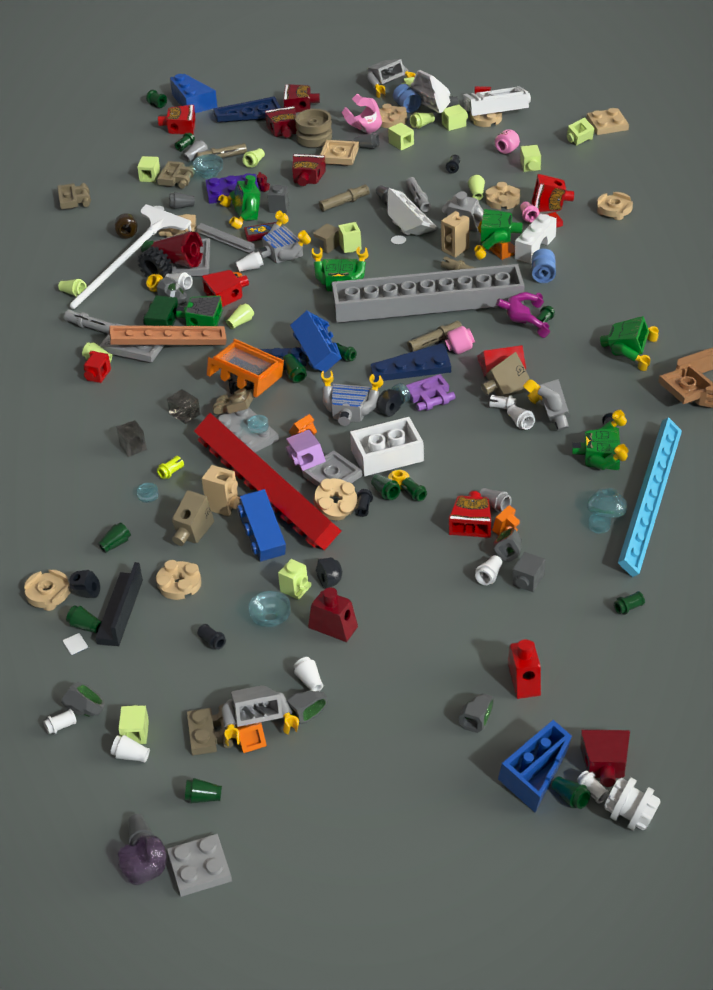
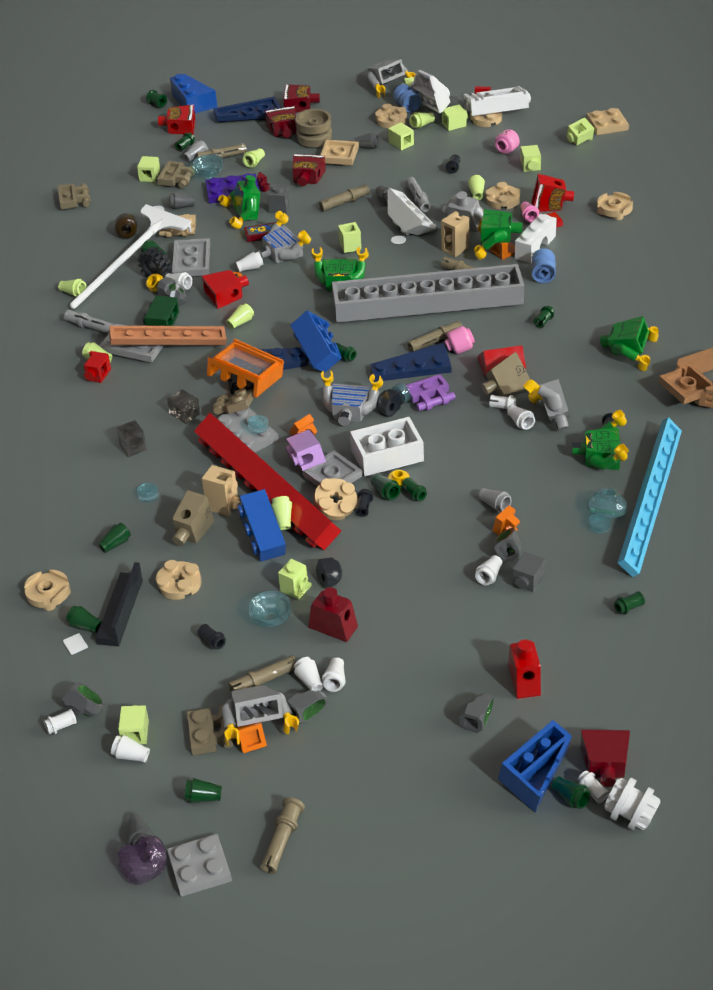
(85, 584): black piece -> none
(167, 469): neon yellow pin -> none
(182, 248): dark red cone -> none
(201, 311): torso -> none
(225, 238): light grey axle -> none
(263, 675): none -> dark tan pin
(282, 510): none -> yellowish green cone
(285, 825): none -> dark tan pin
(295, 370): dark green cone -> none
(329, 235): dark tan panel -> none
(334, 676): none -> white cone
(369, 119): bright pink piece -> none
(471, 516): red torso -> none
(521, 314): magenta piece -> none

